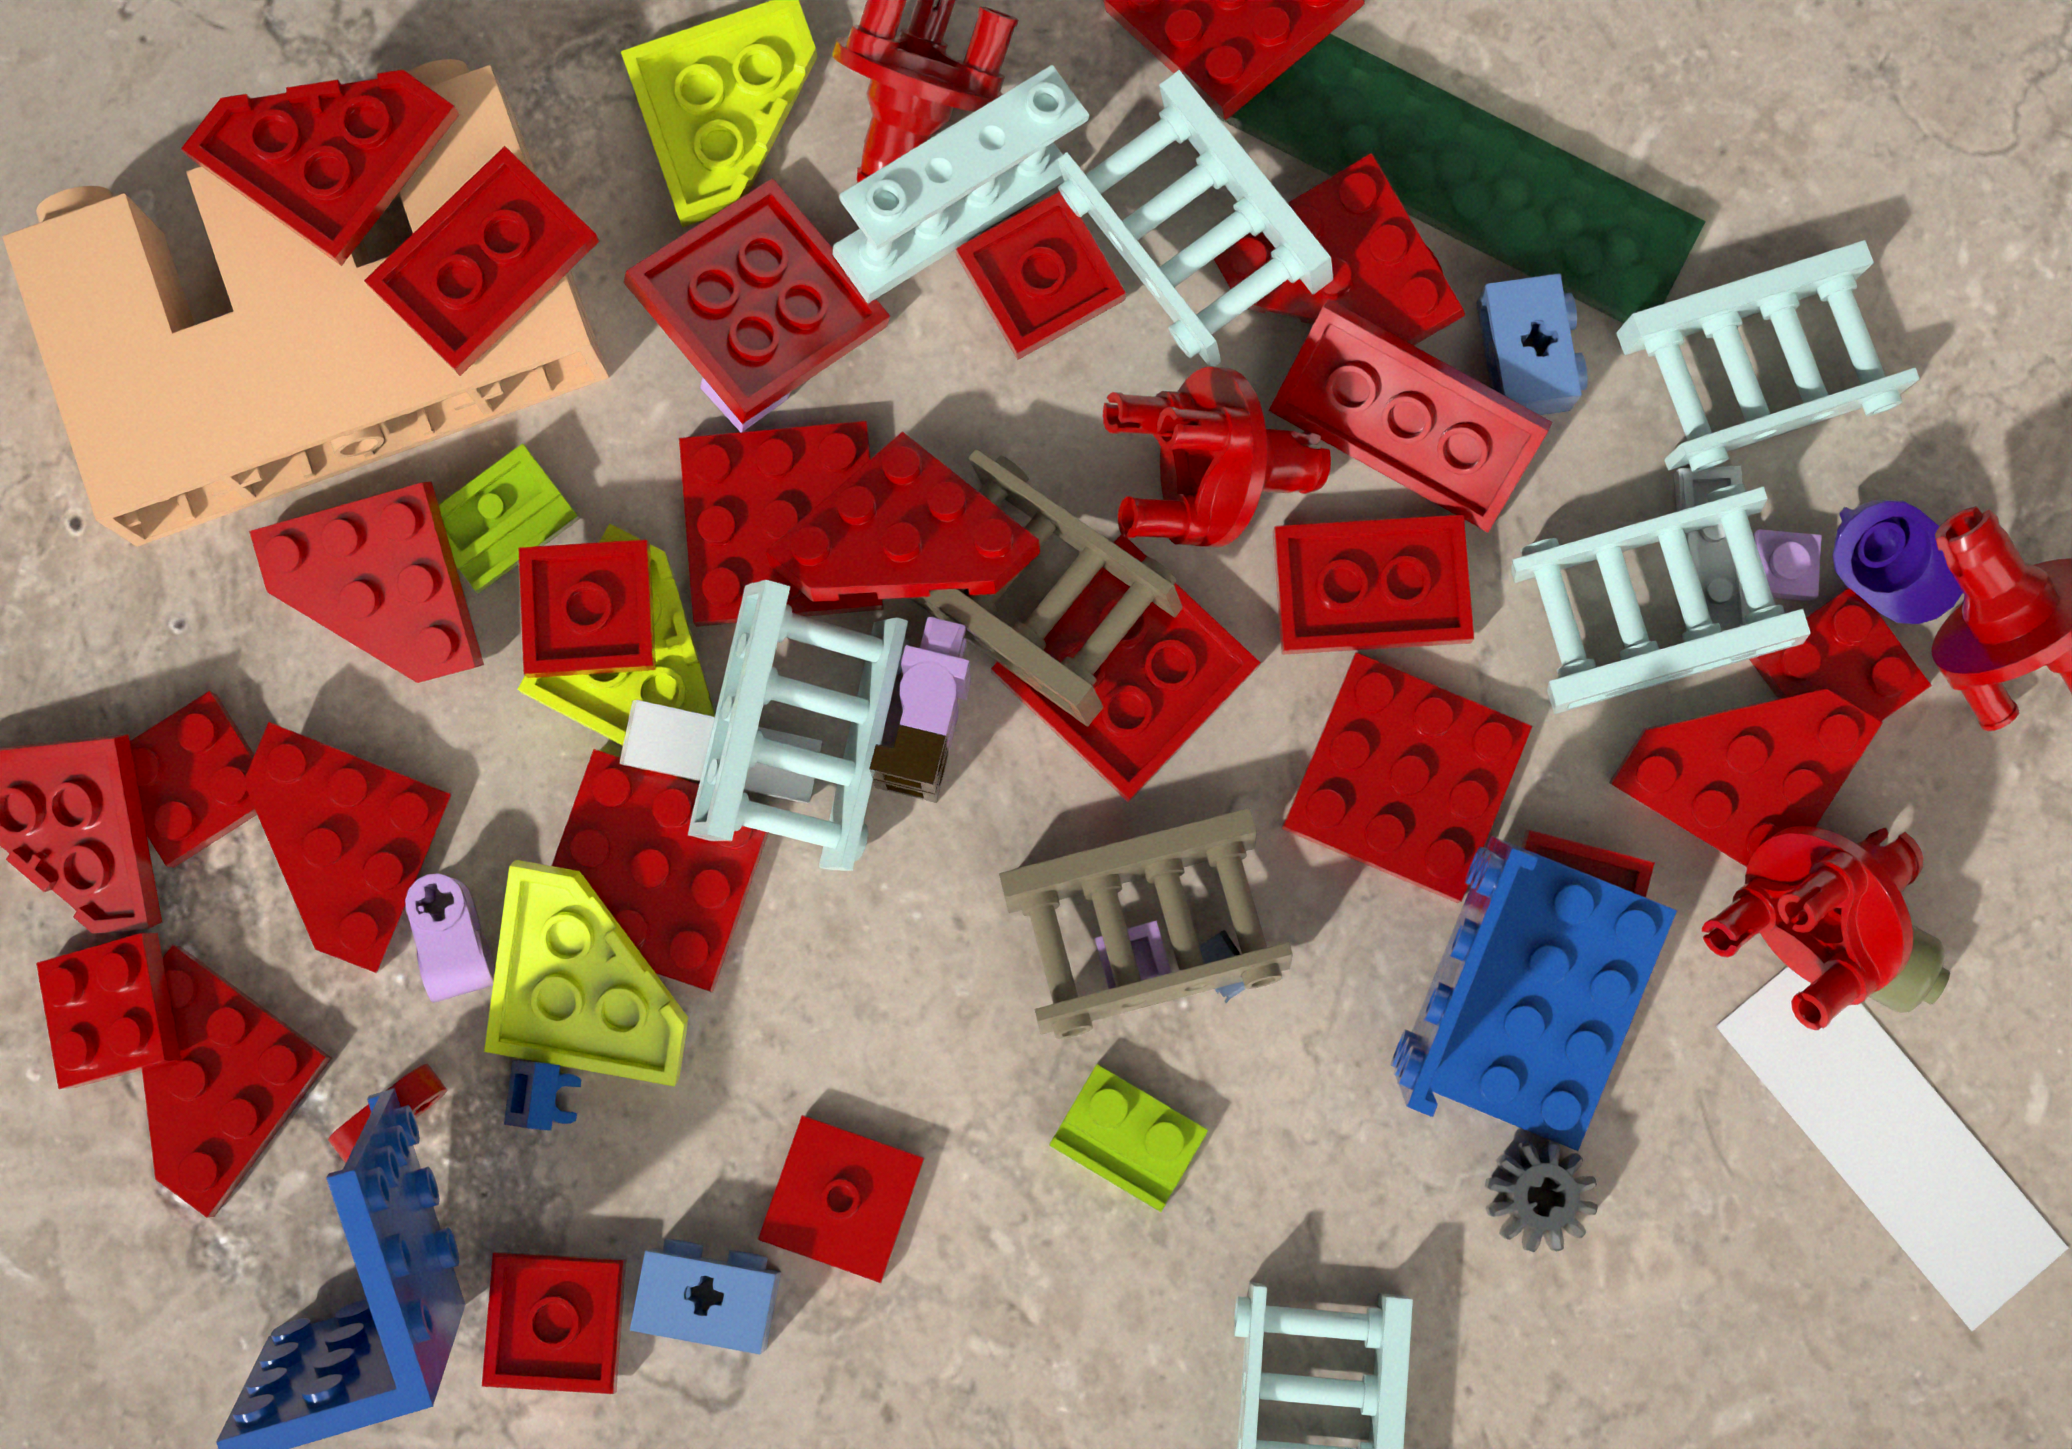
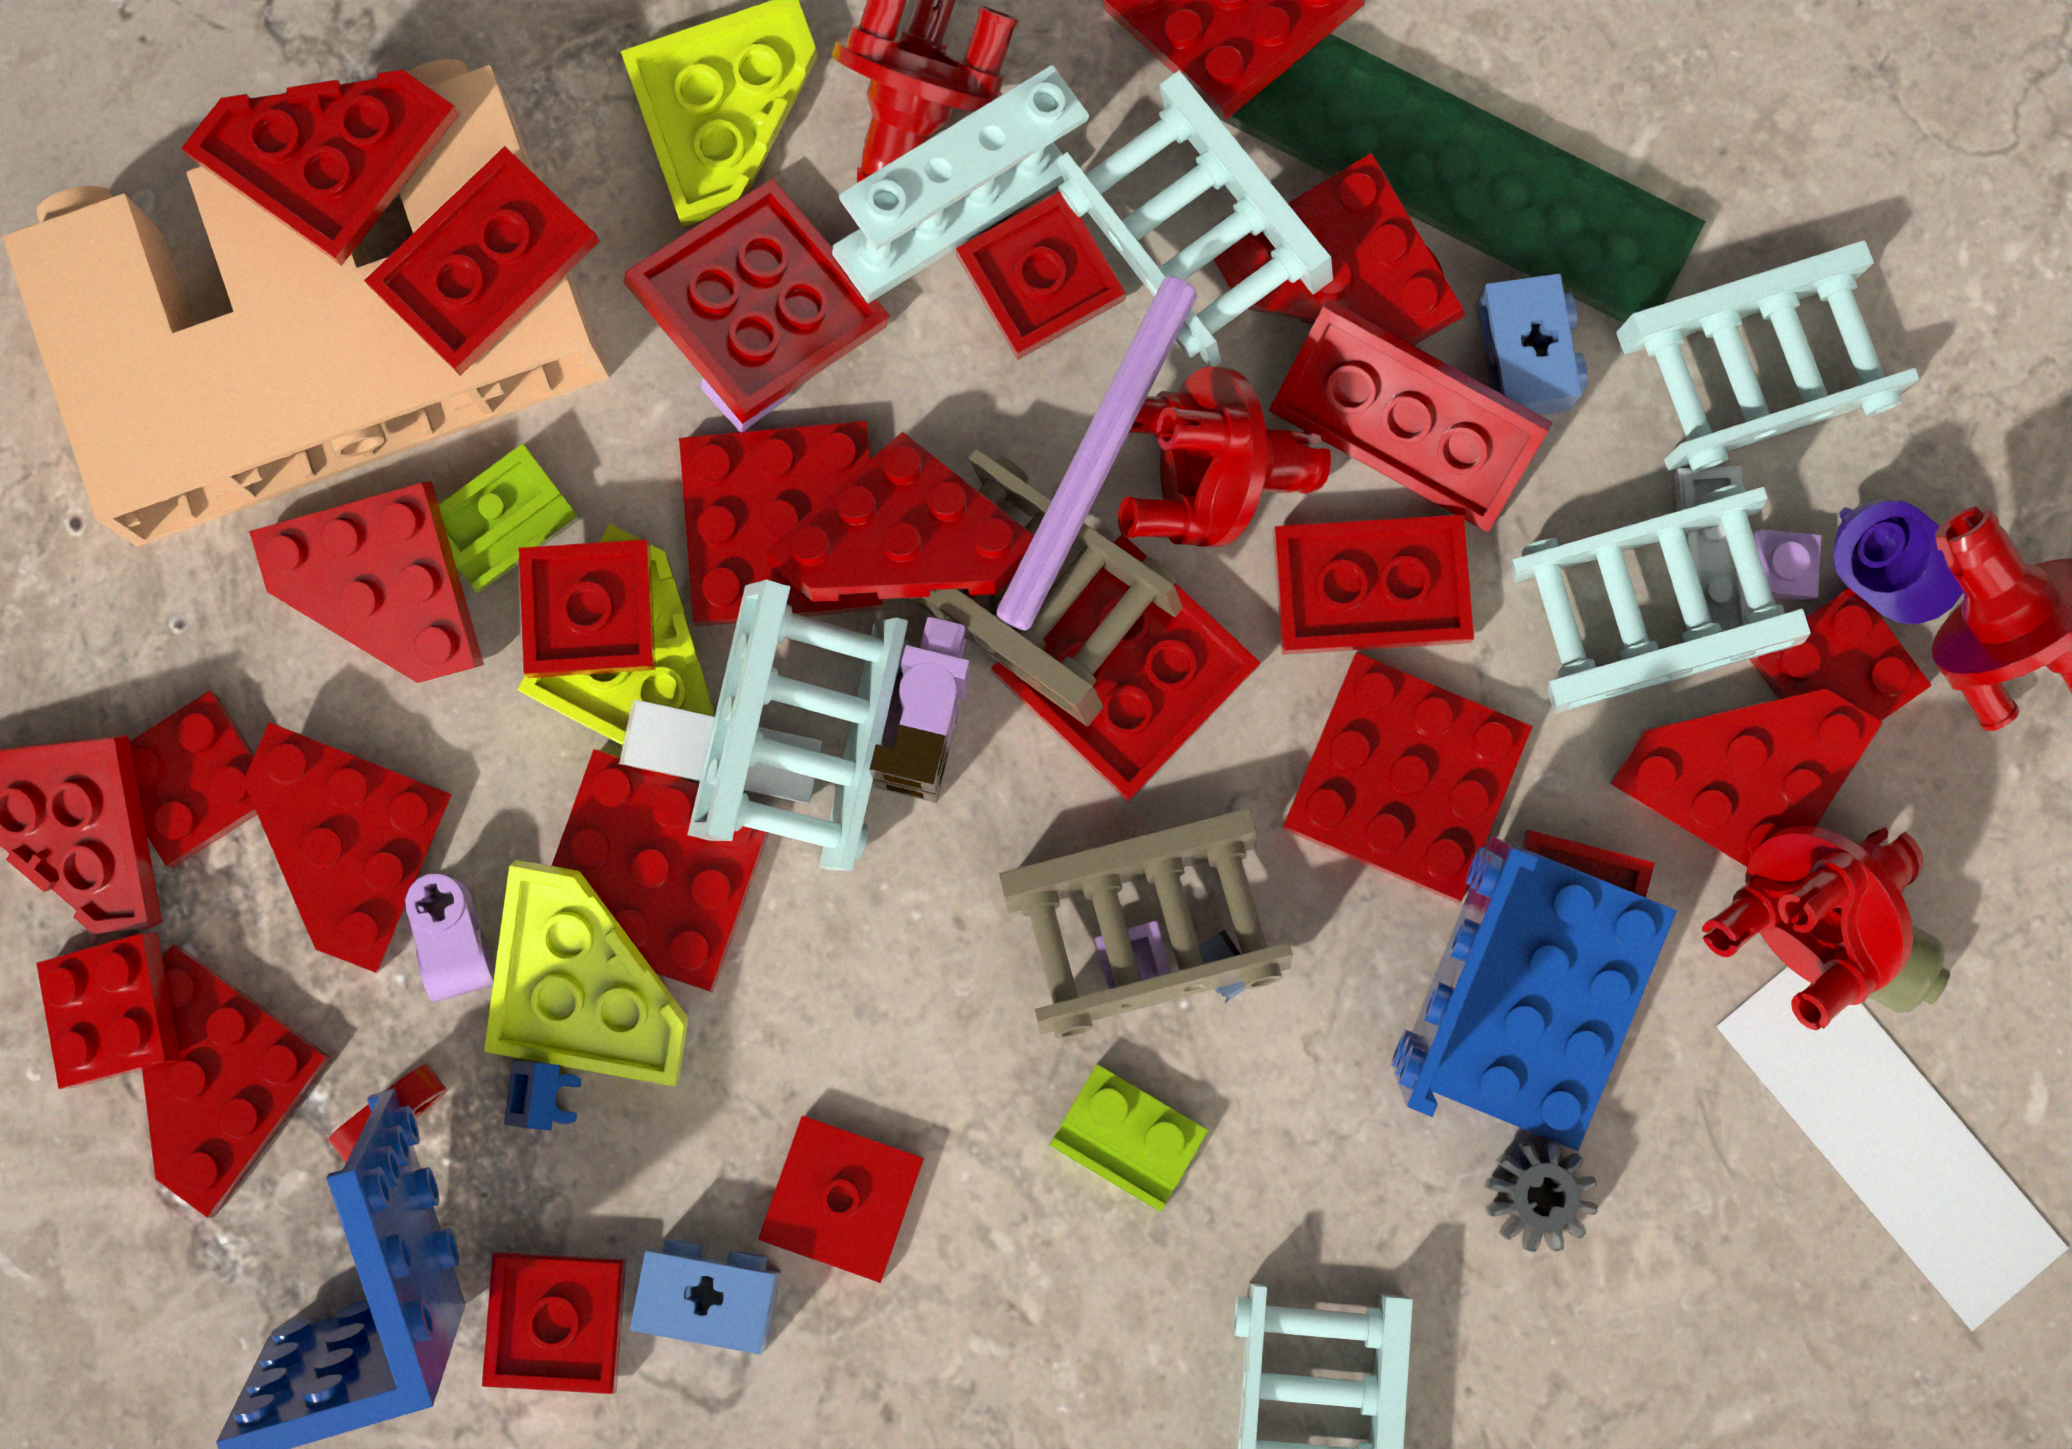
(1097, 453): none -> lavender axle

